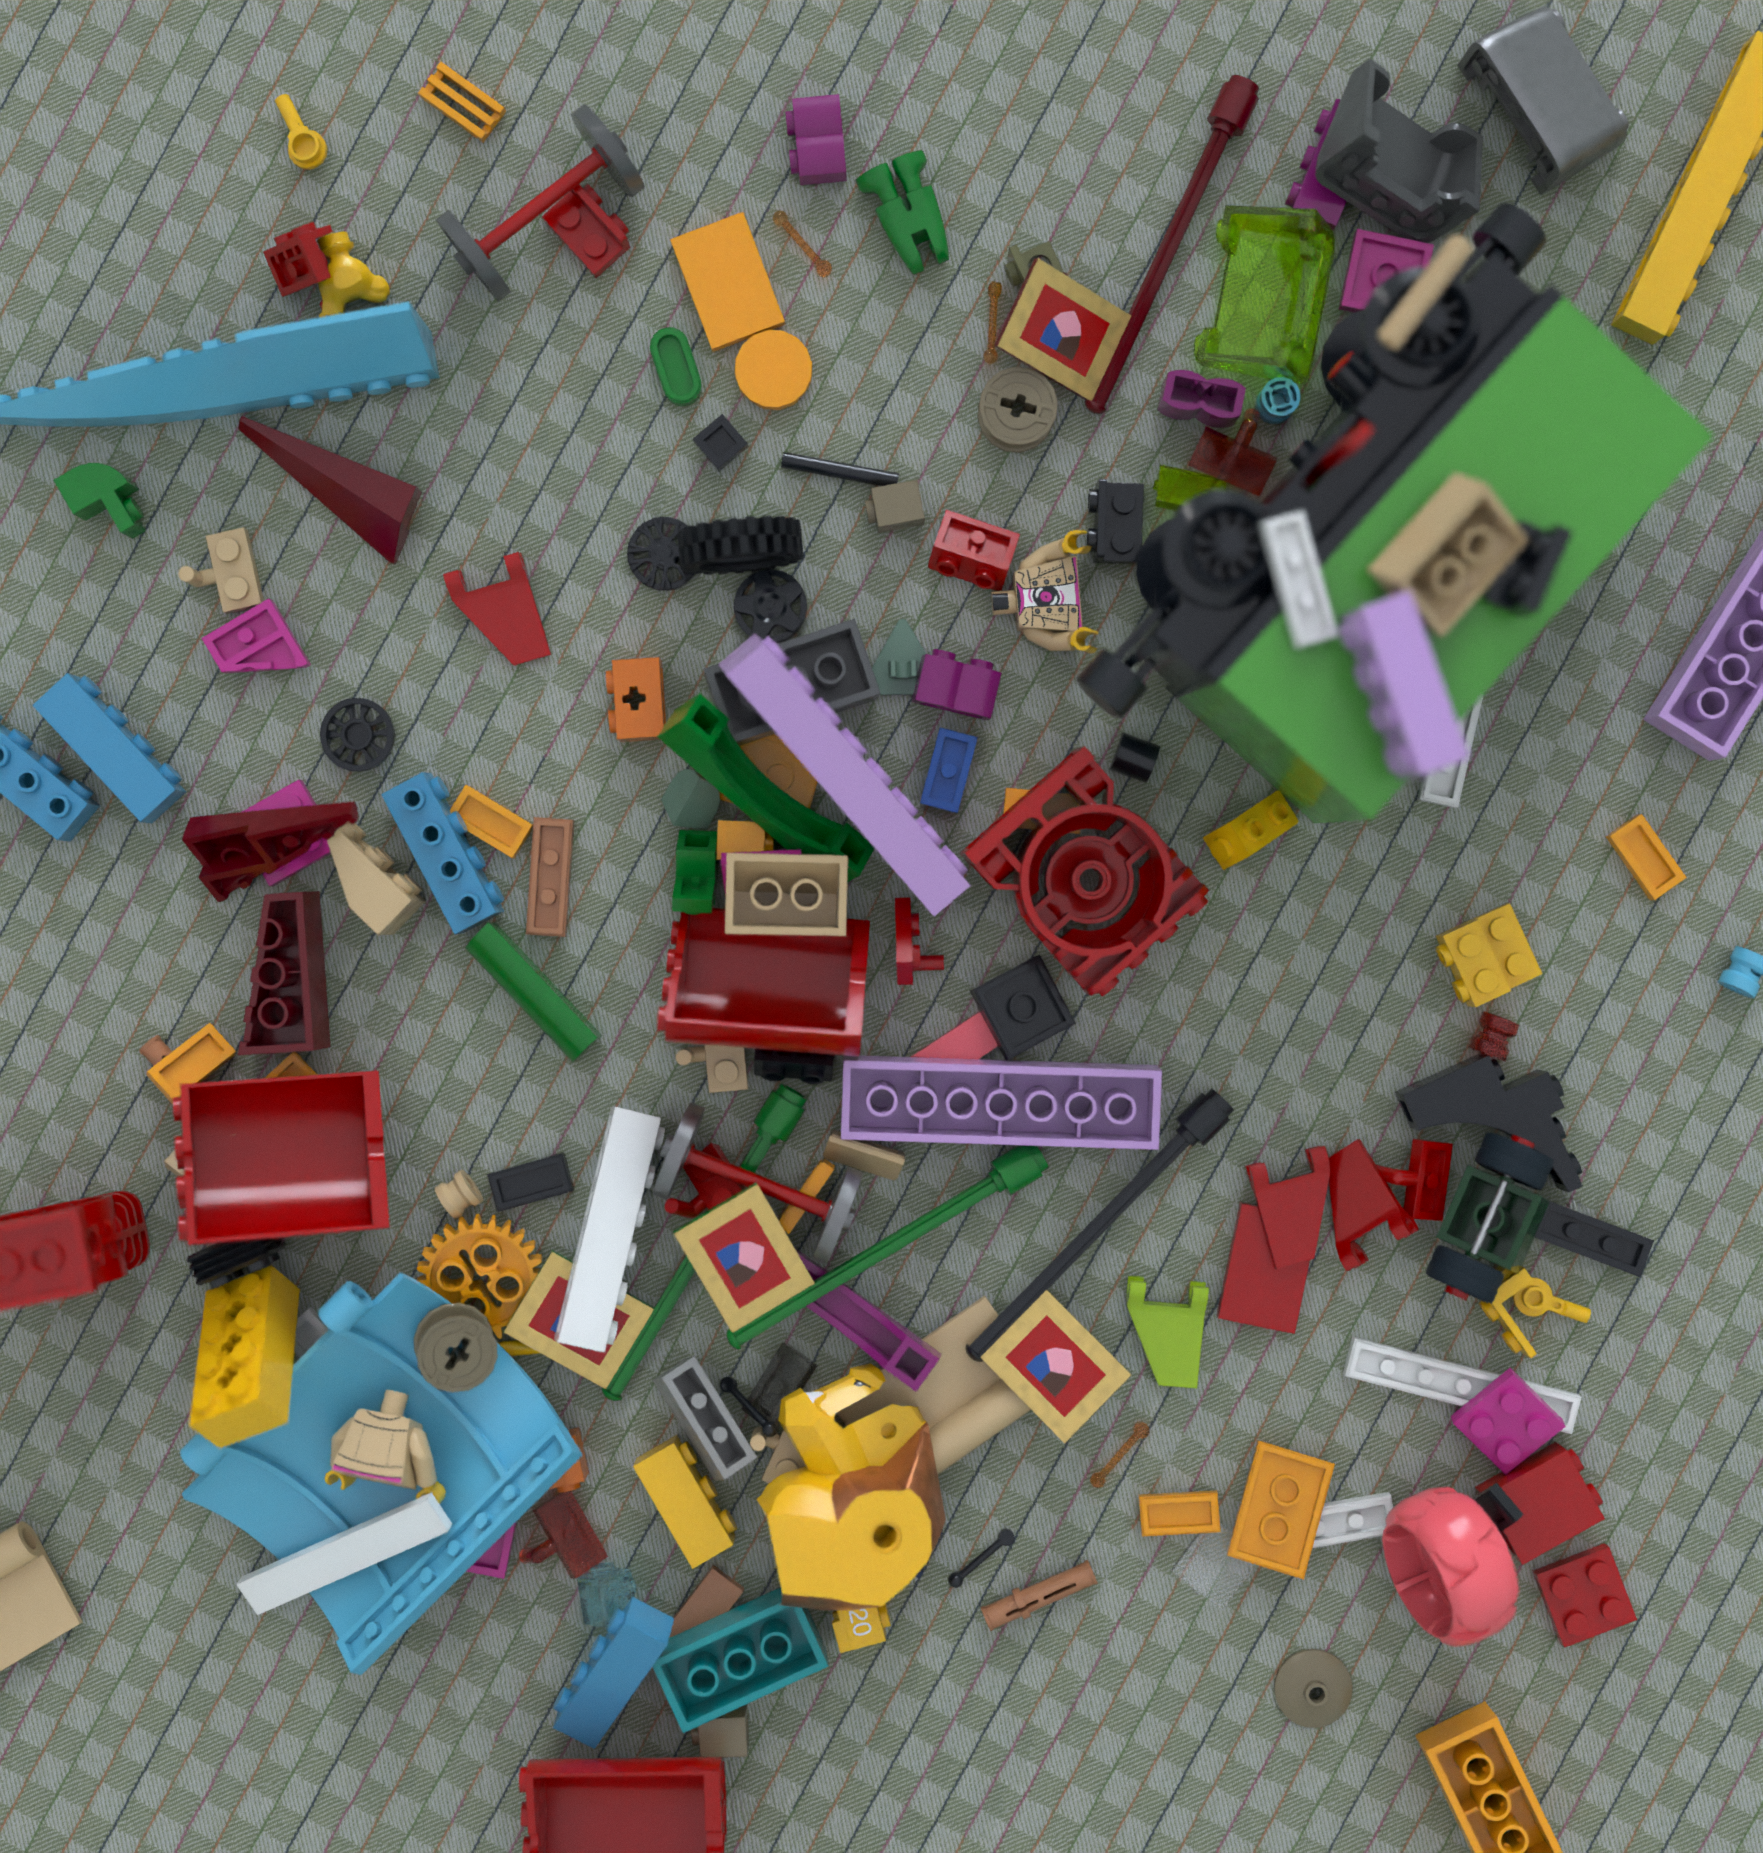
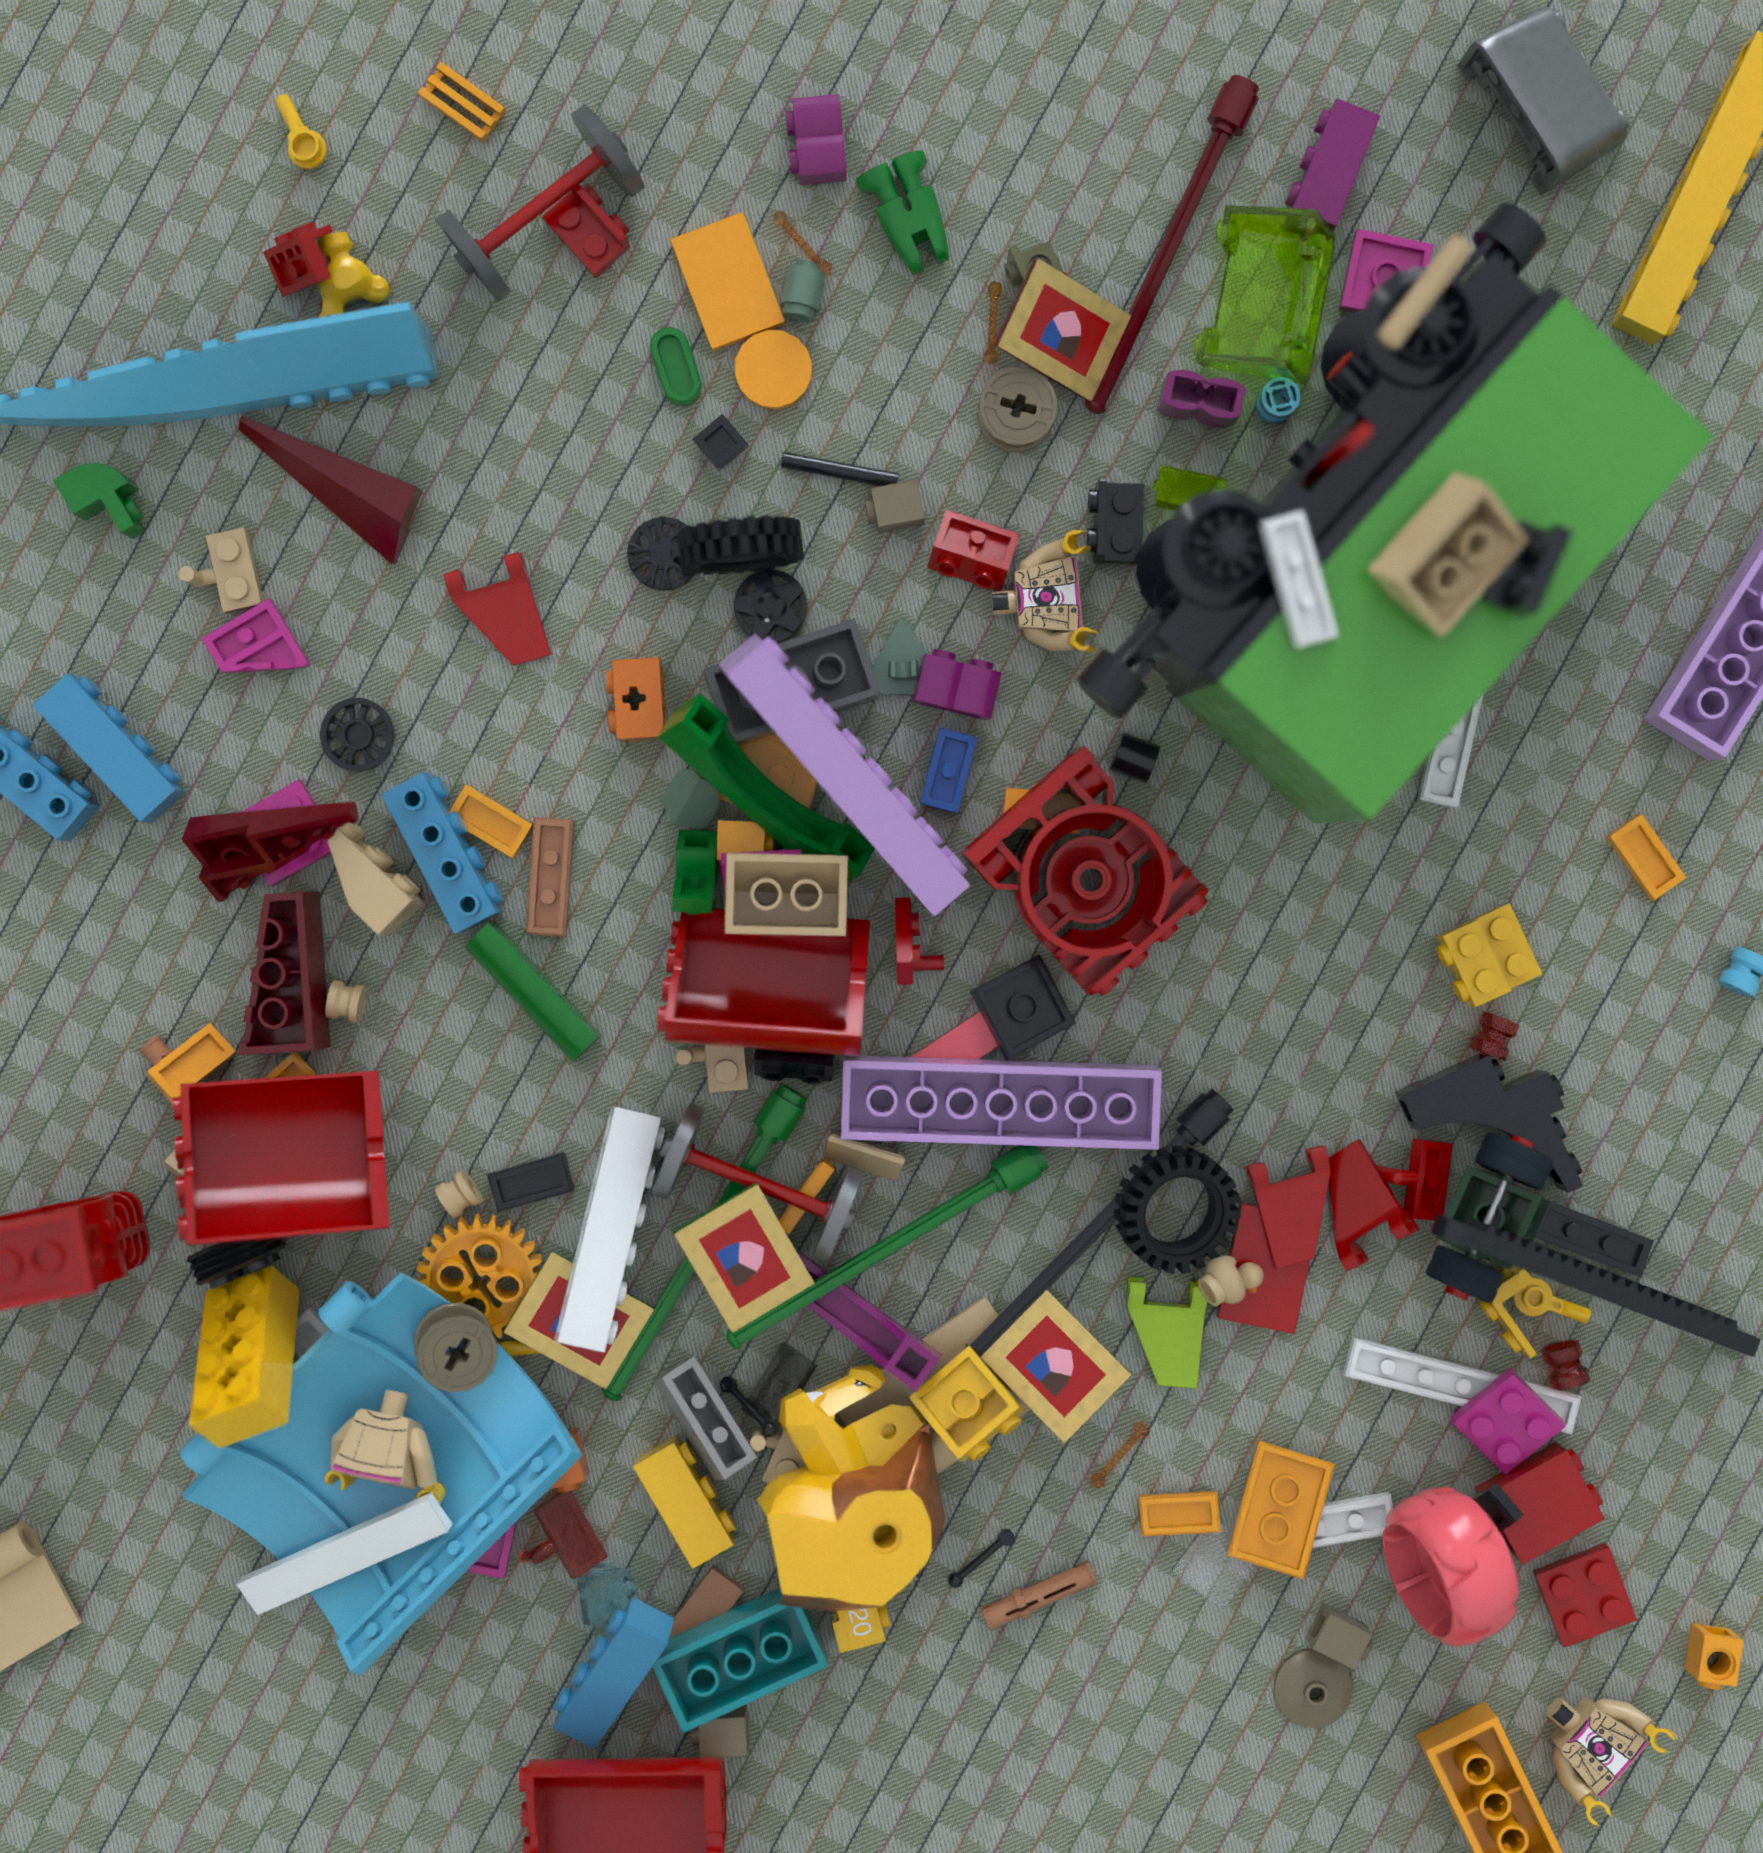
(346, 1001): none -> tan wheel
(711, 1188): red plate -> none
(802, 291): none -> sand green brick
(967, 1405): none -> yellow plate
(1210, 1233): none -> black tyre
(1227, 1283): none -> tan animal
(1233, 458): clear red plate -> none
(1251, 830): yellow bracket -> none
(1339, 1636): none -> dark tan brick
(1396, 168): dark grey windscreen -> none
(1403, 686): lavender brick -> none
(1565, 1365): none -> clear red wheel
(1595, 1282): none -> black gear
(1597, 1745): none -> tan torso
(1705, 1641): none -> light orange brick

